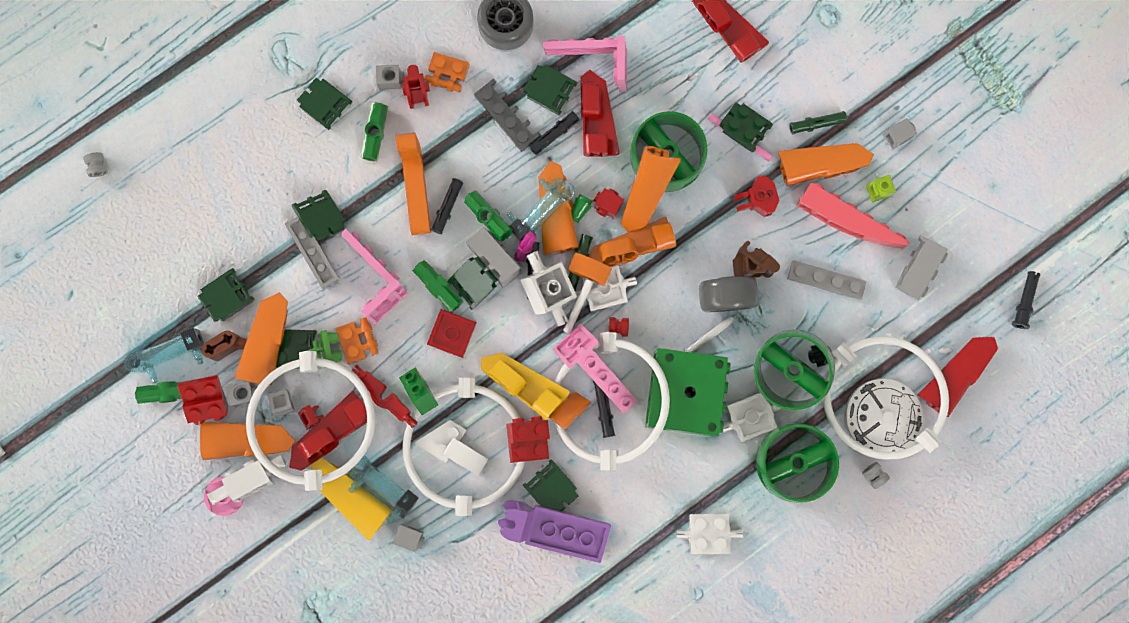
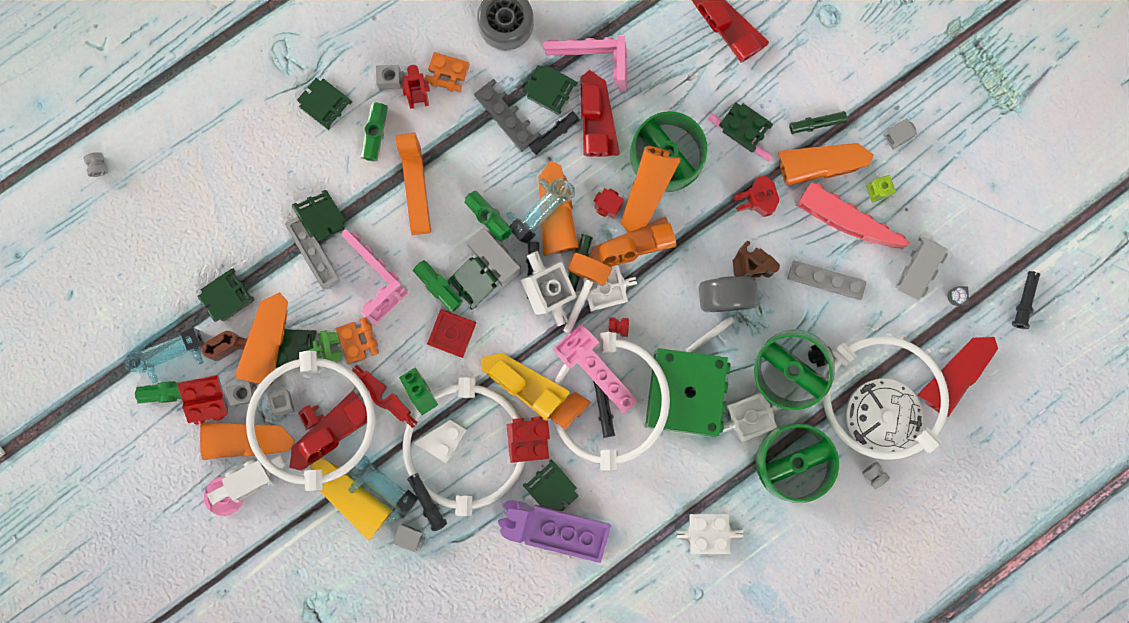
(430, 510): none -> black pin
(447, 205): black pin -> none
(465, 456): white slope -> none
(525, 247): dark pink axle -> none
(580, 207): green cone -> none
(959, 296): none -> tile

